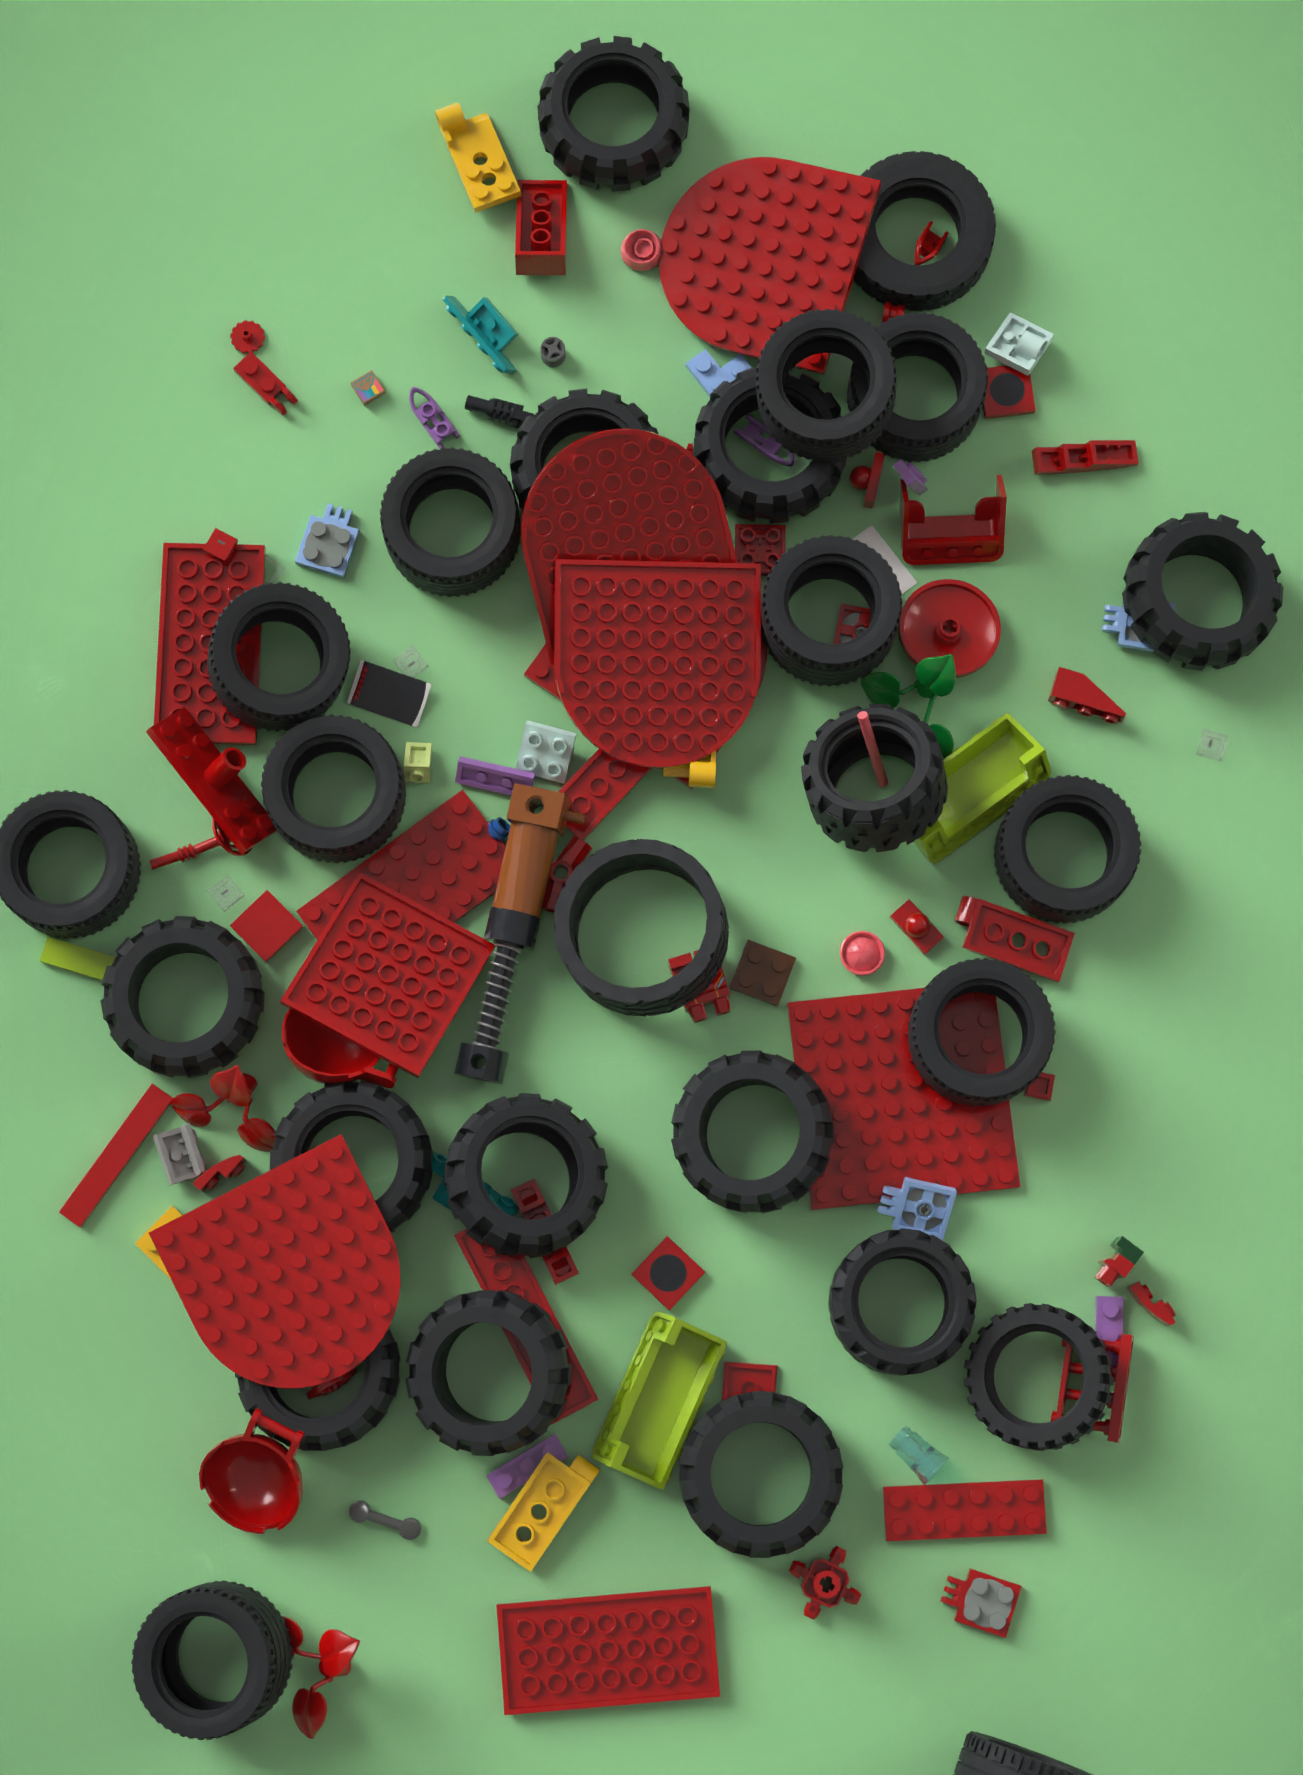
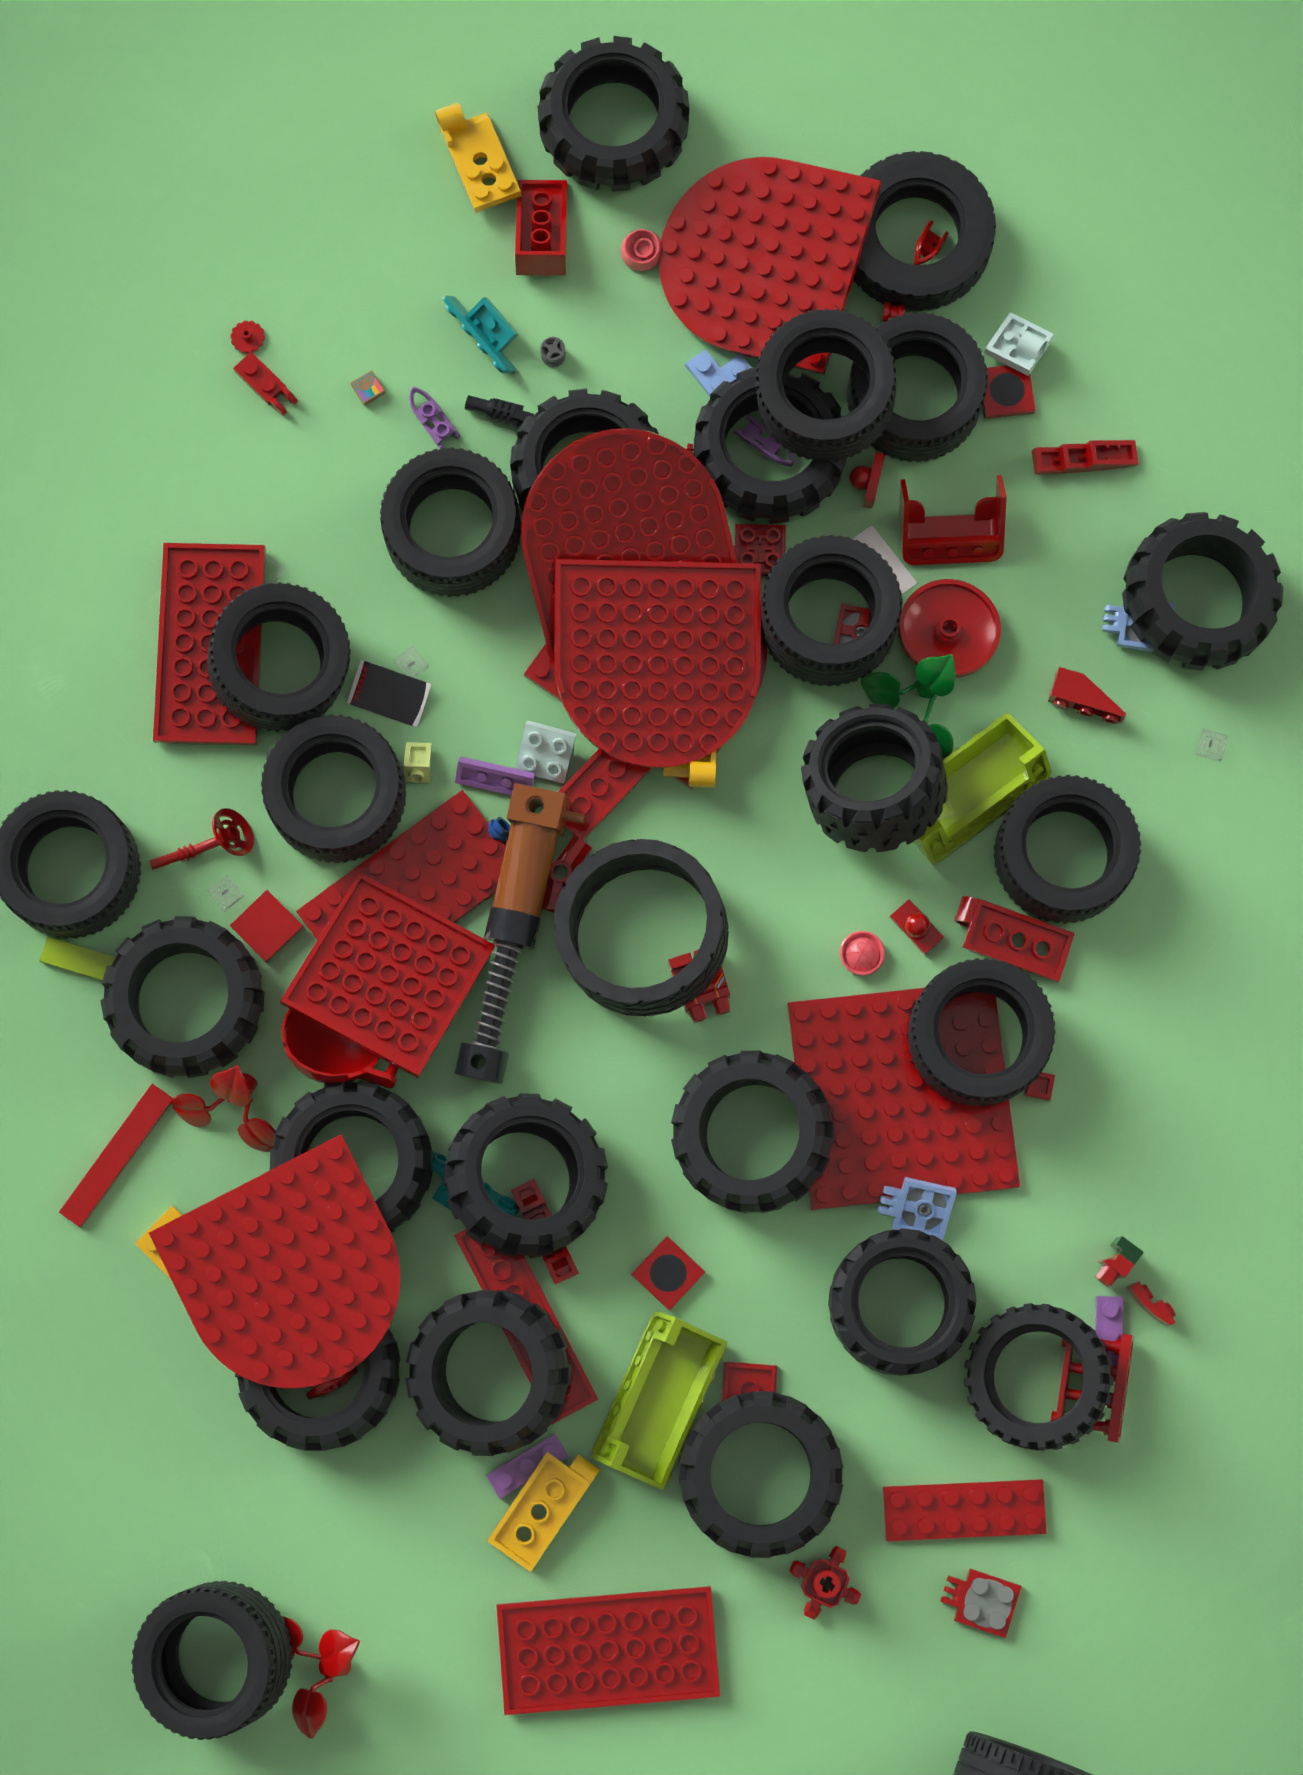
(180, 1154): light grey bracket -> none
(213, 778): red plate -> none
(220, 545): red tile -> none
(229, 1167): red slope -> none
(254, 1477): red windscreen -> none
(328, 543): piece -> none
(408, 1528): dark grey bar -> none
(762, 973): reddish brown plate -> none
(872, 748): coral bar -> none
(912, 476): medium lavender plate -> none
(918, 1454): clear light blue plant -> none

